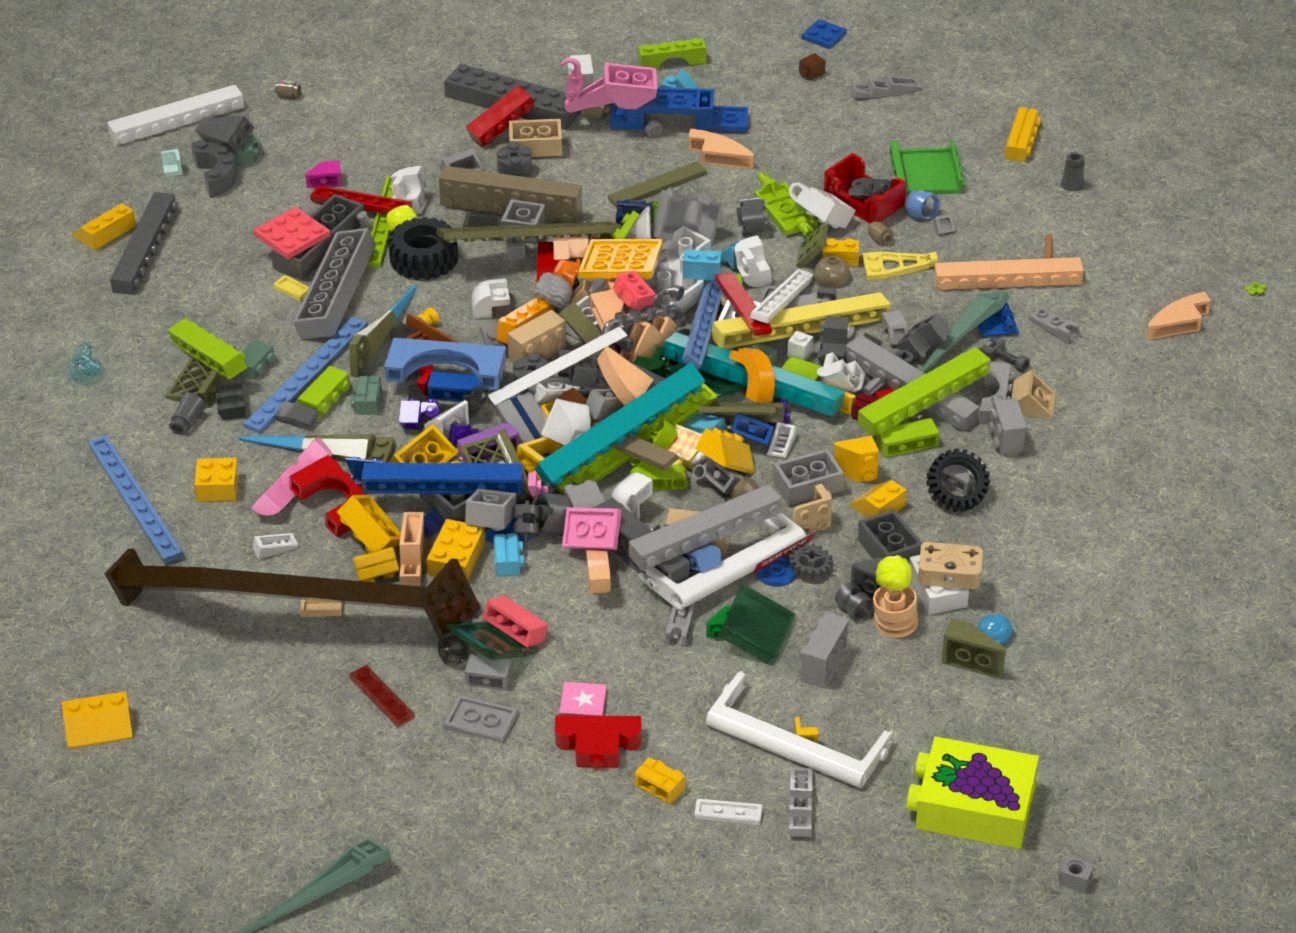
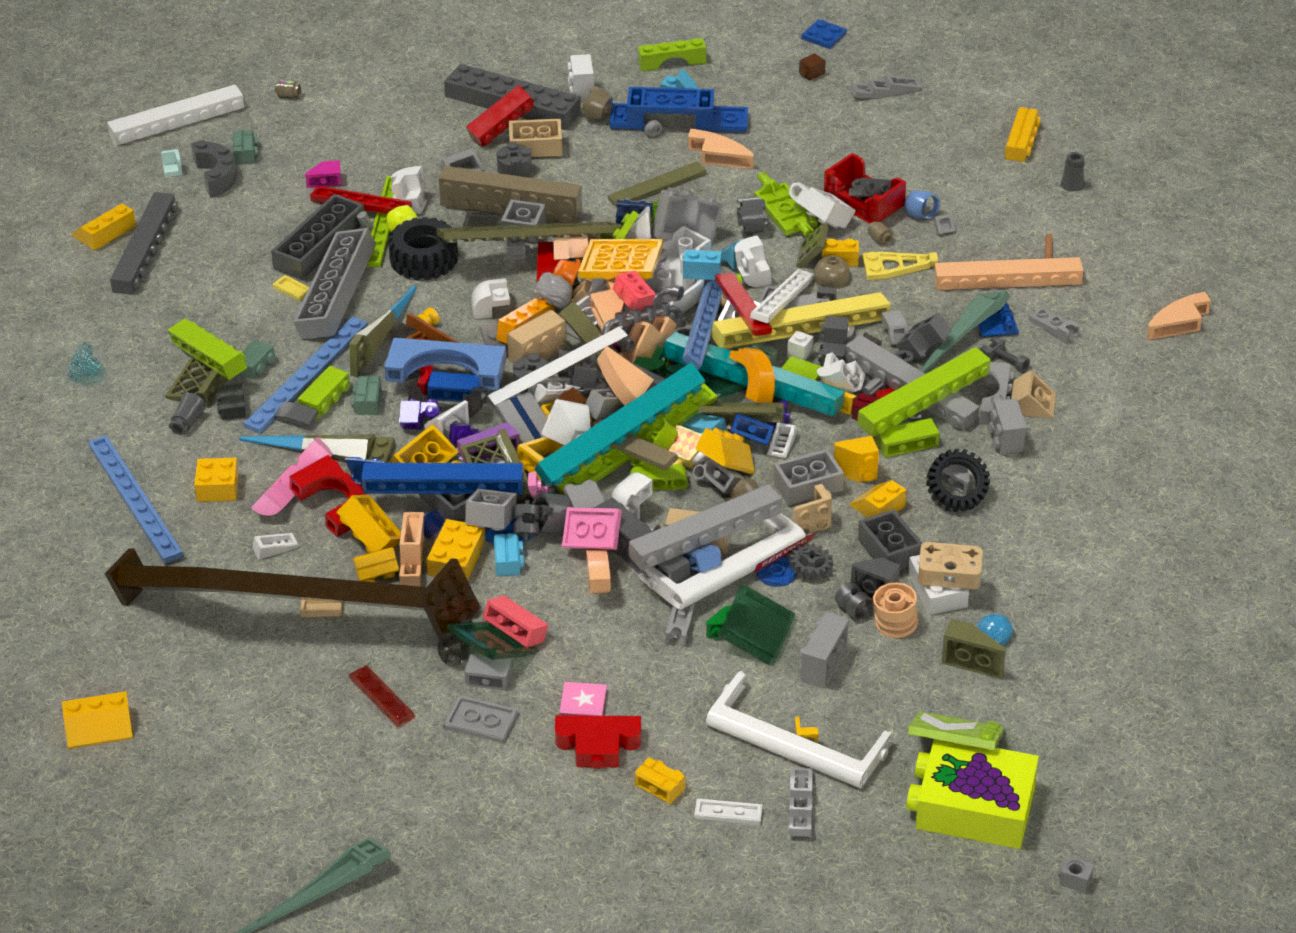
(226, 131): dark grey slope -> none
(291, 233): coral plate -> none
(622, 84): bright pink slope -> none
(894, 573): neon yellow hair -> none
(928, 168): bright green panel -> none
(956, 730): none -> lime plate
(1255, 288): lime plant -> none

